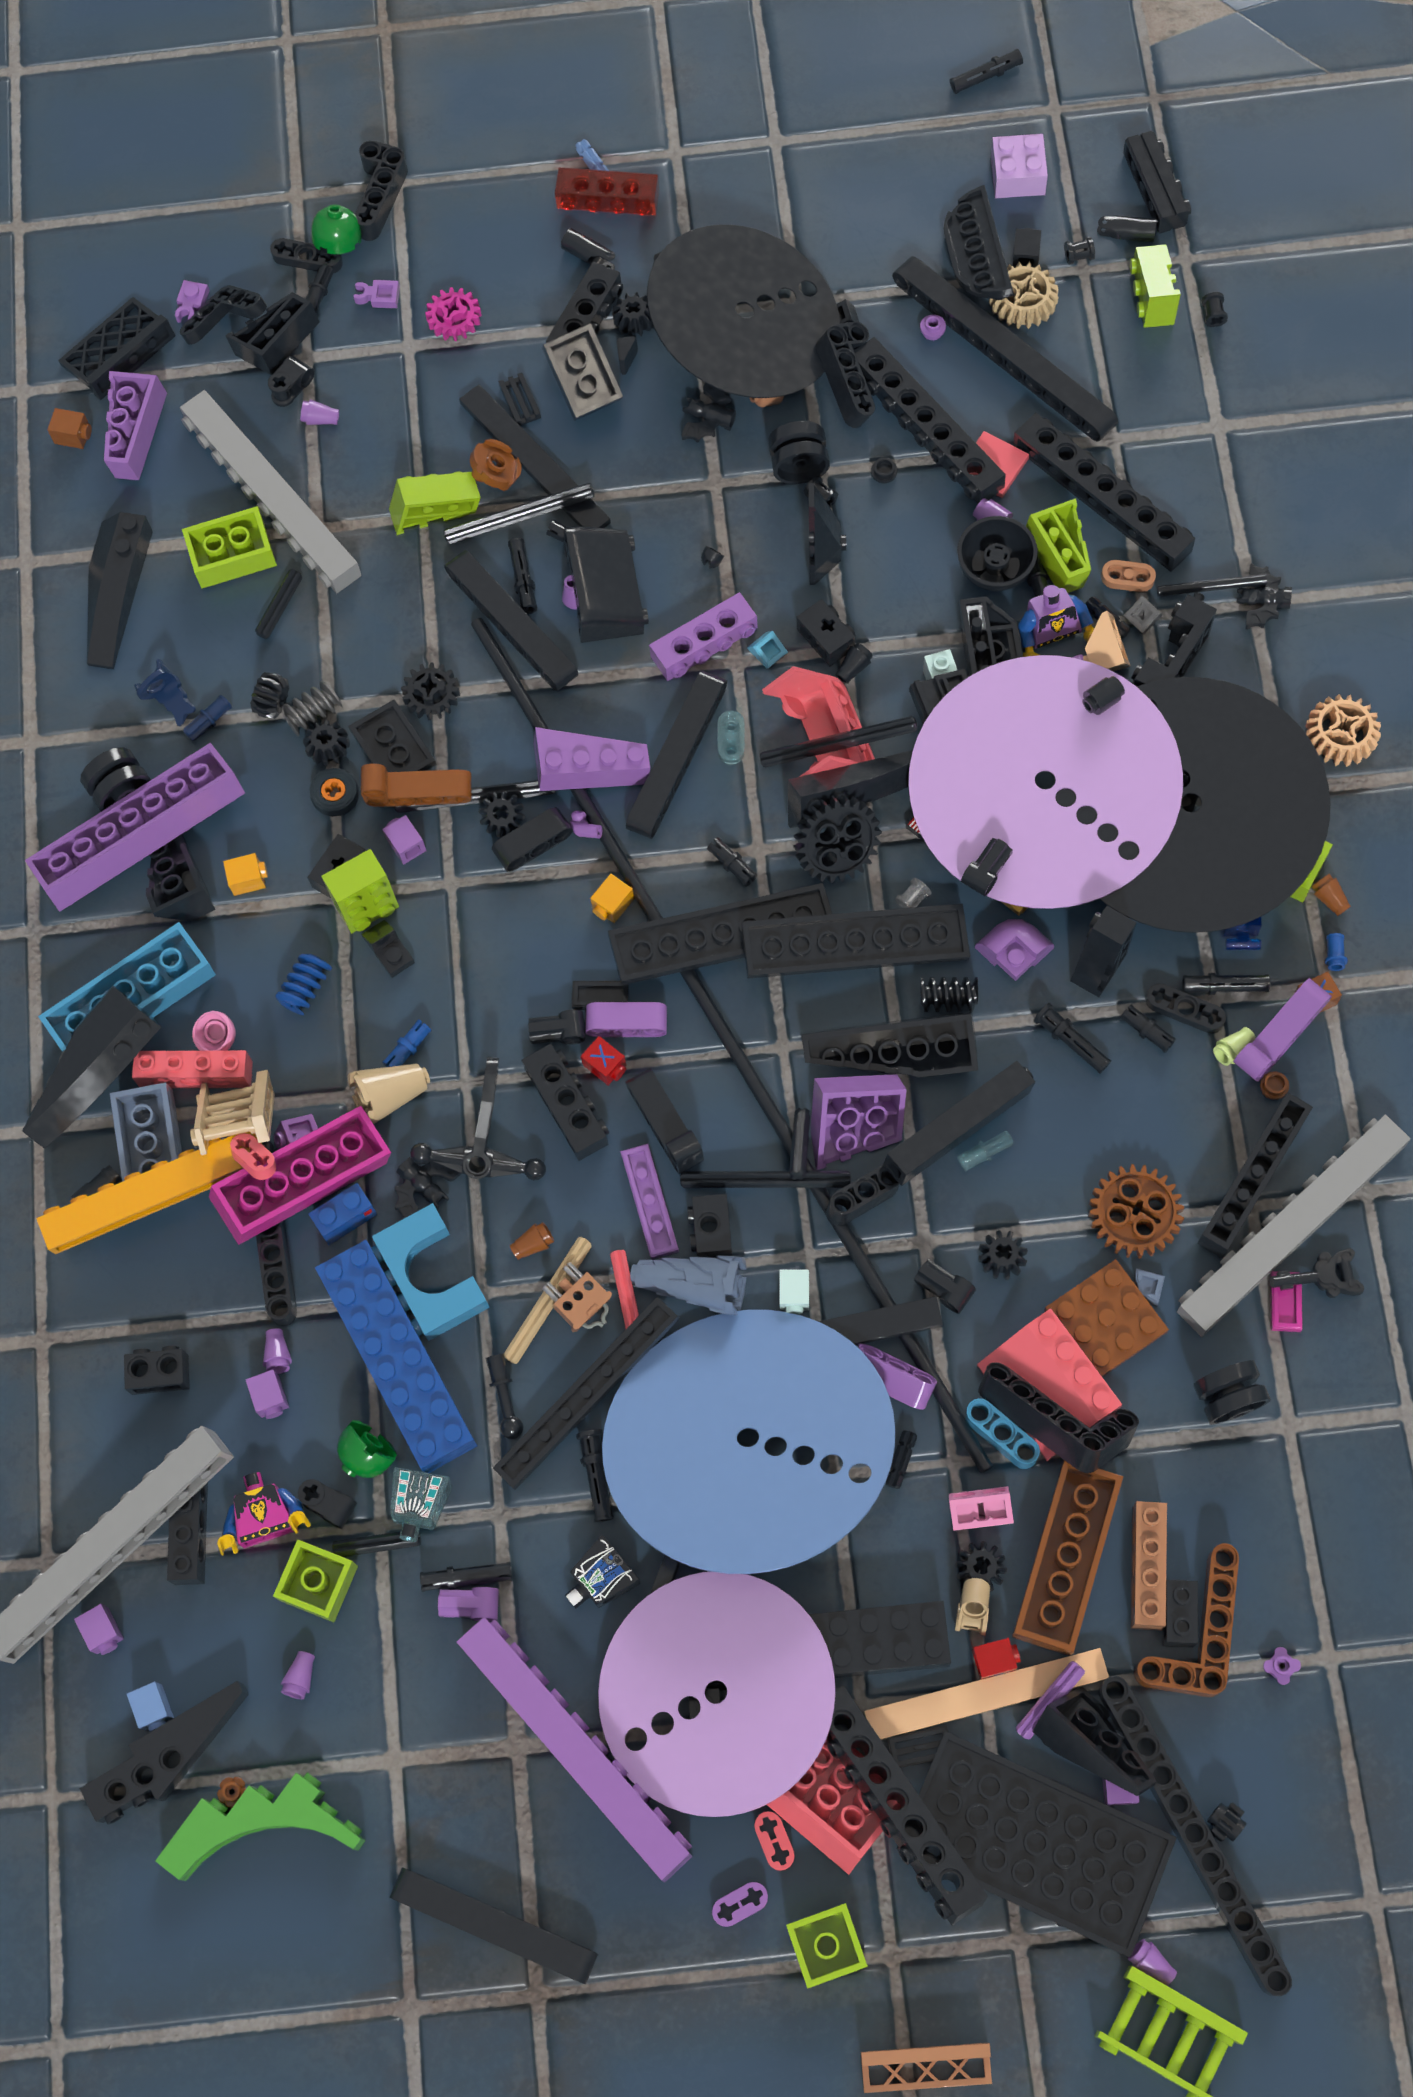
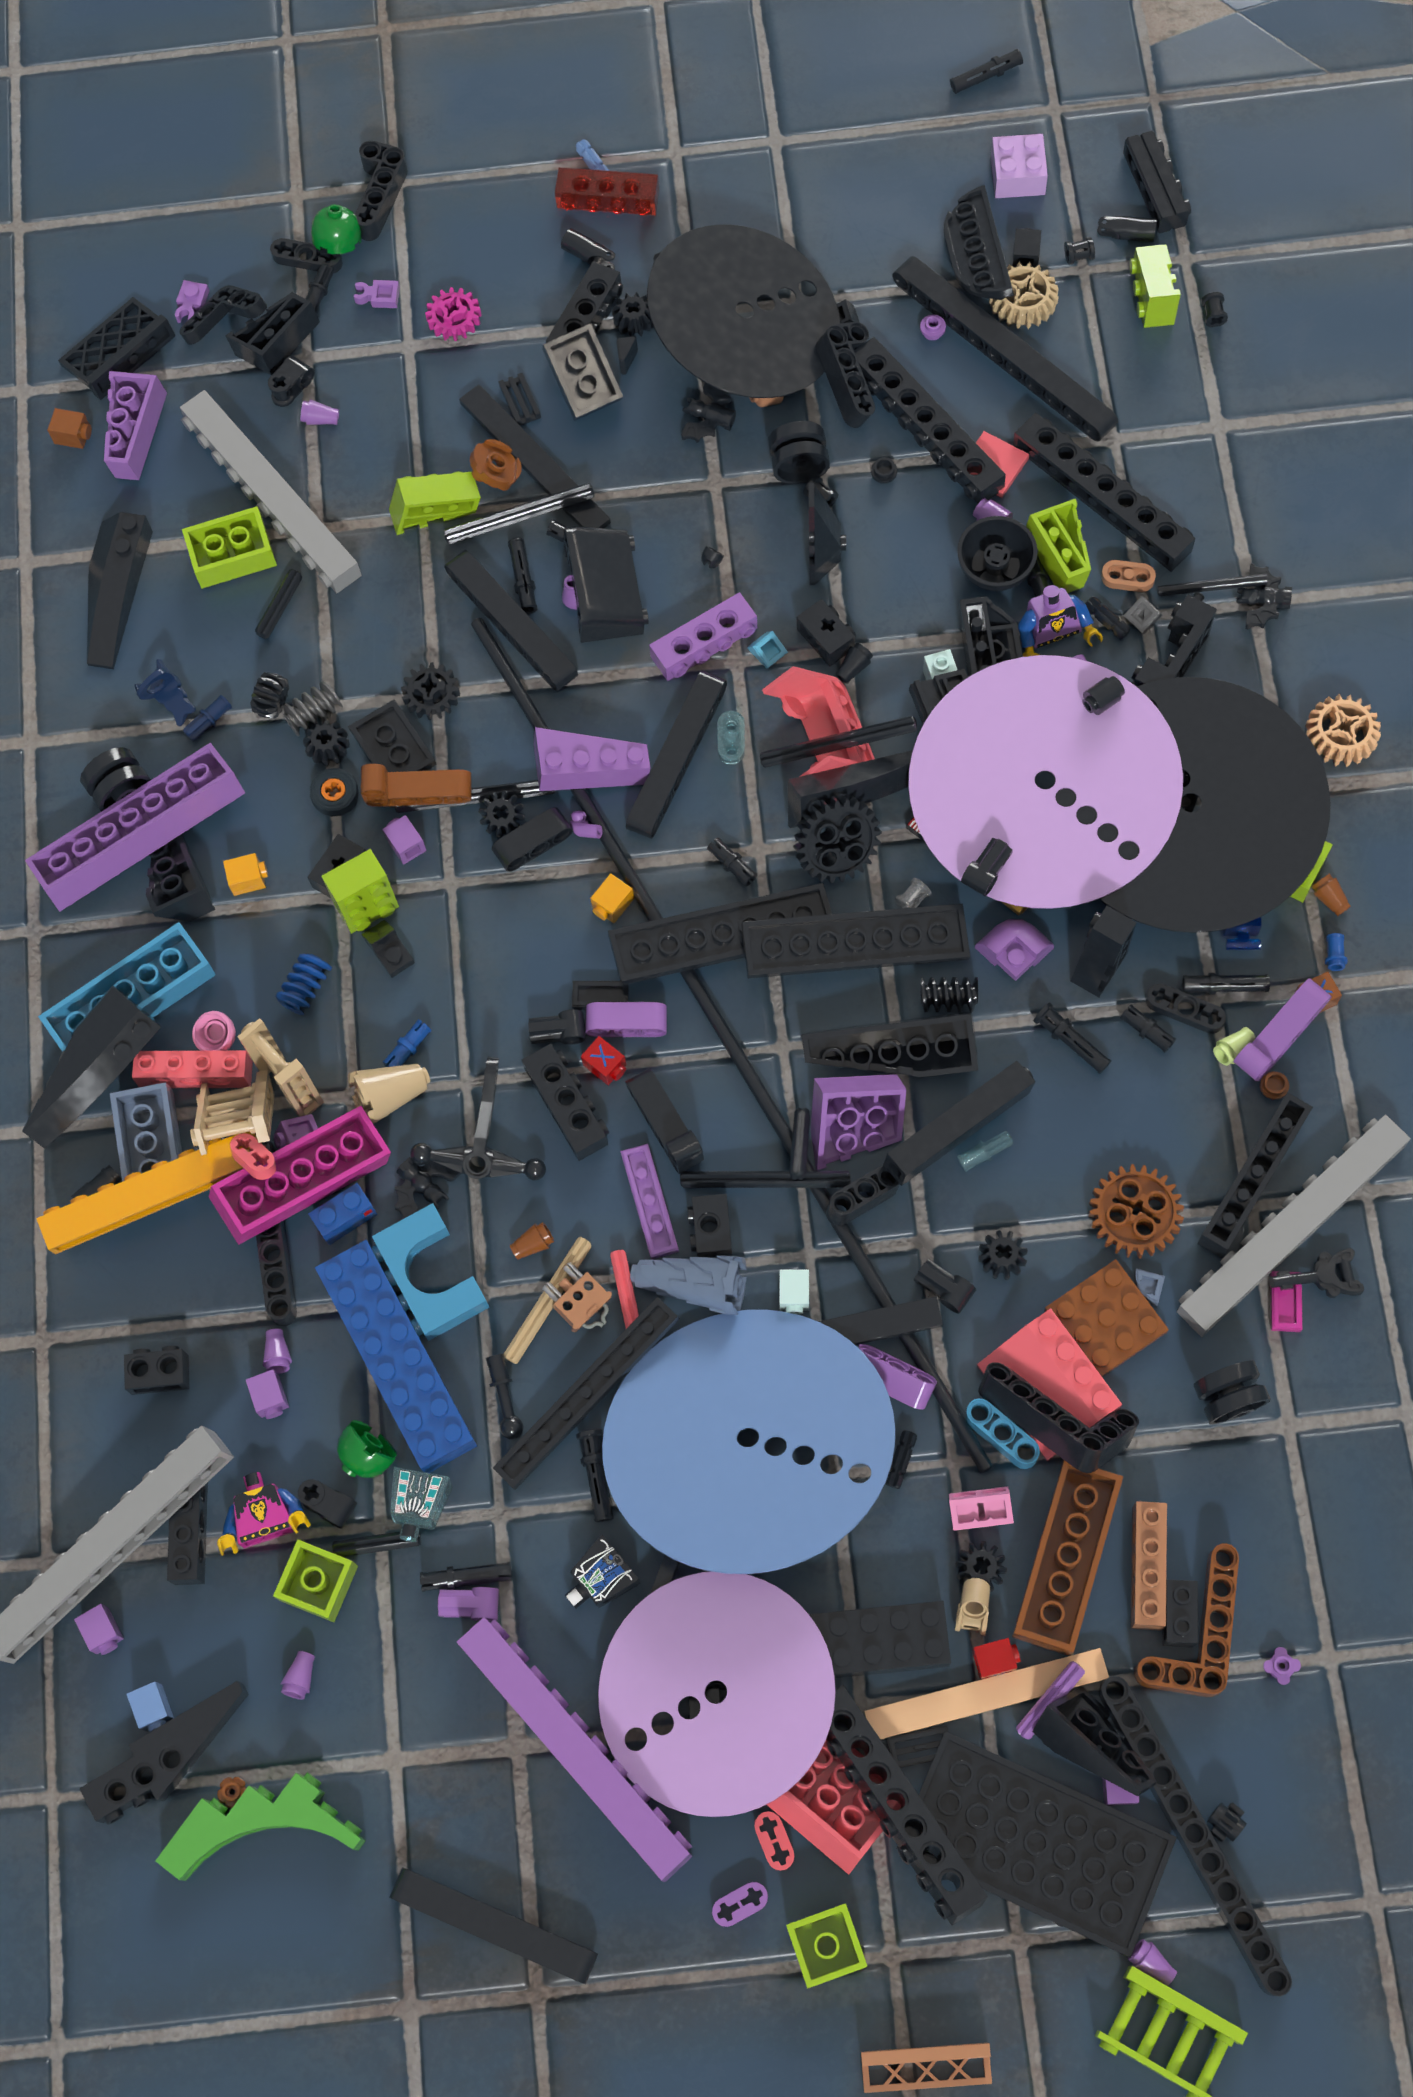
(289, 1075): none -> tan fence
(1106, 645): light nougat slope -> none

